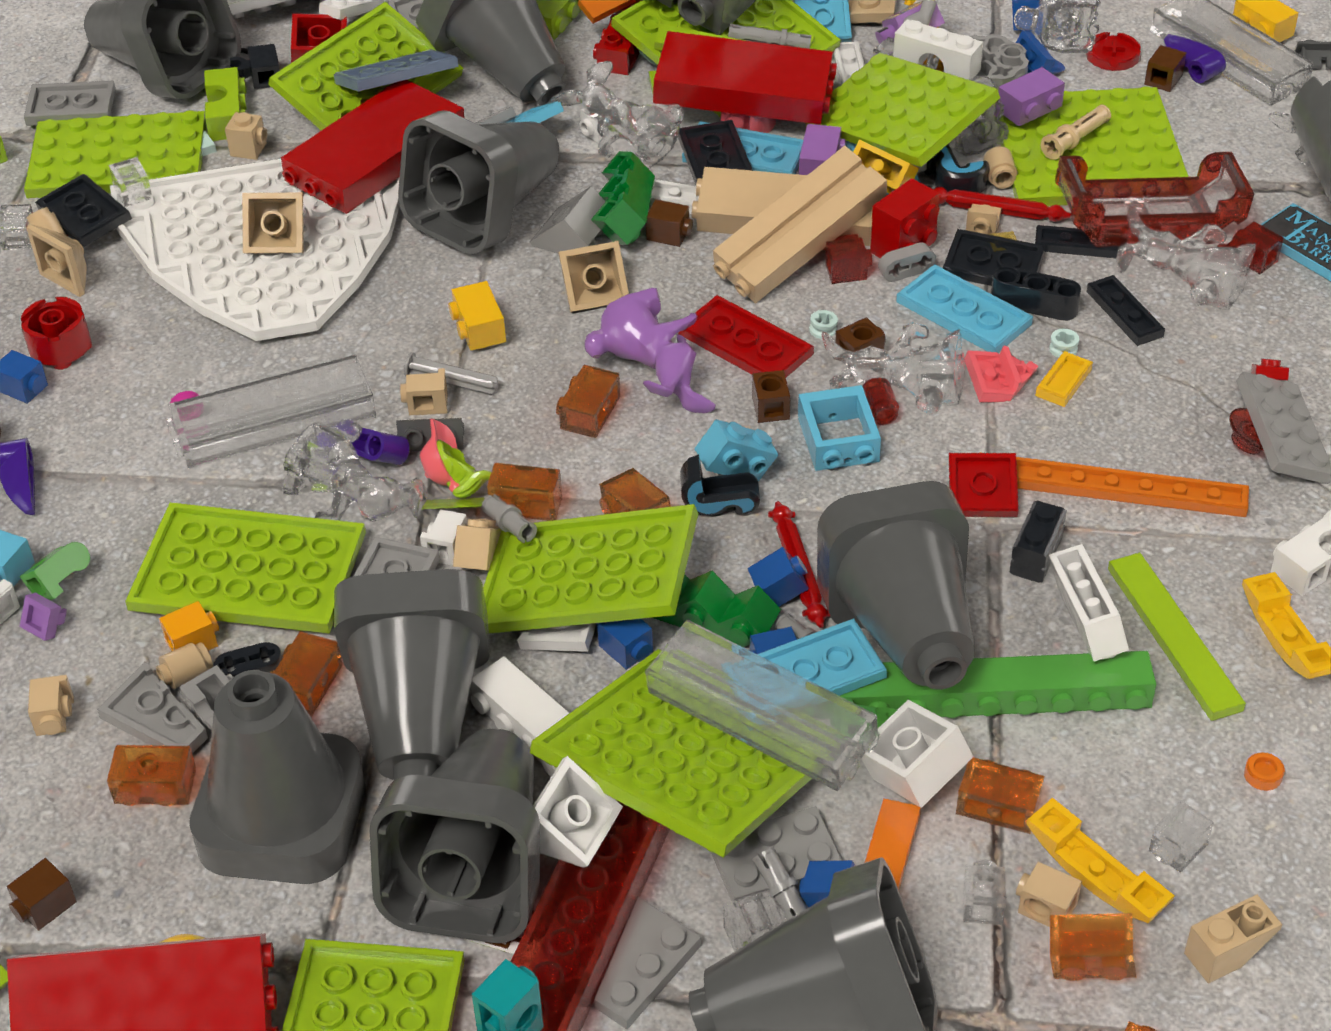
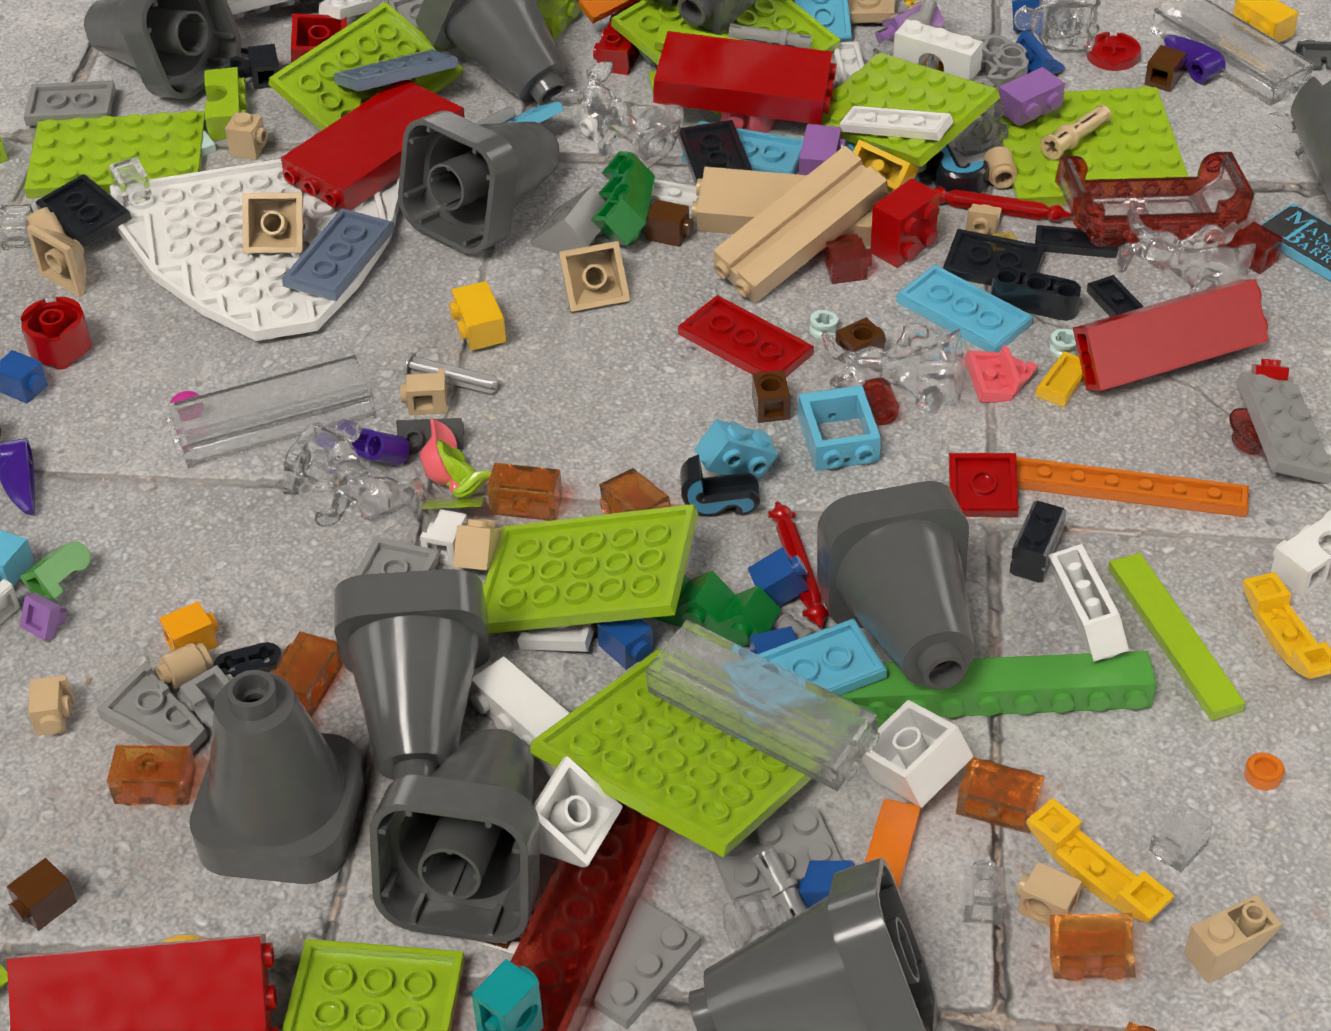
(247, 566): lime plate -> none
(338, 254): none -> sand blue tile
(509, 518): light grey pin -> none
(588, 401): clear orange brick -> none
(633, 333): medium lavender animal -> none
(896, 123): none -> white tile
(906, 261): light grey beam -> none
(1171, 334): none -> red brick

